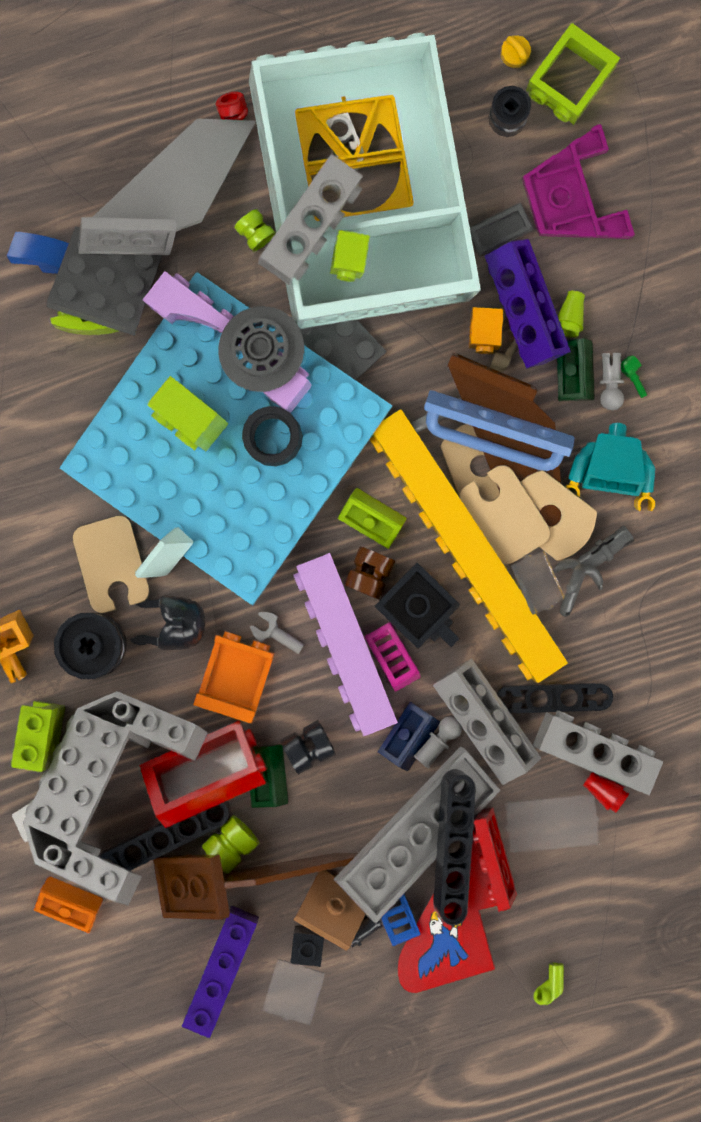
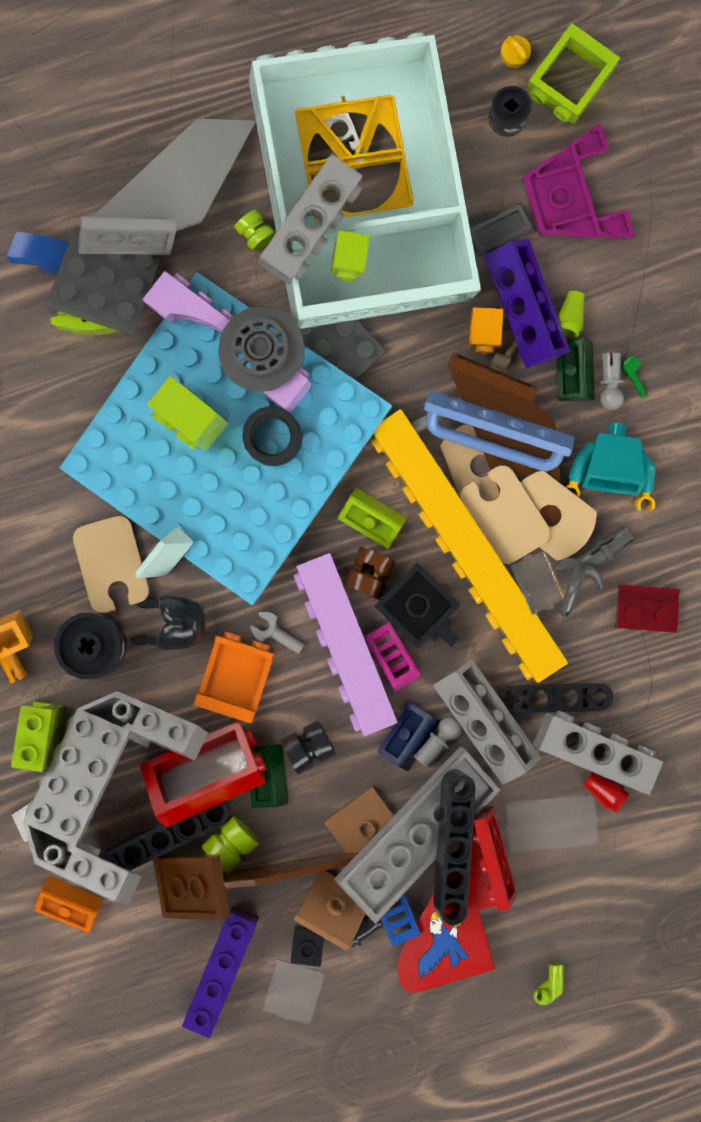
(232, 104): red tile -> none
(359, 821): none -> medium nougat plate
(647, 608): none -> dark red plate

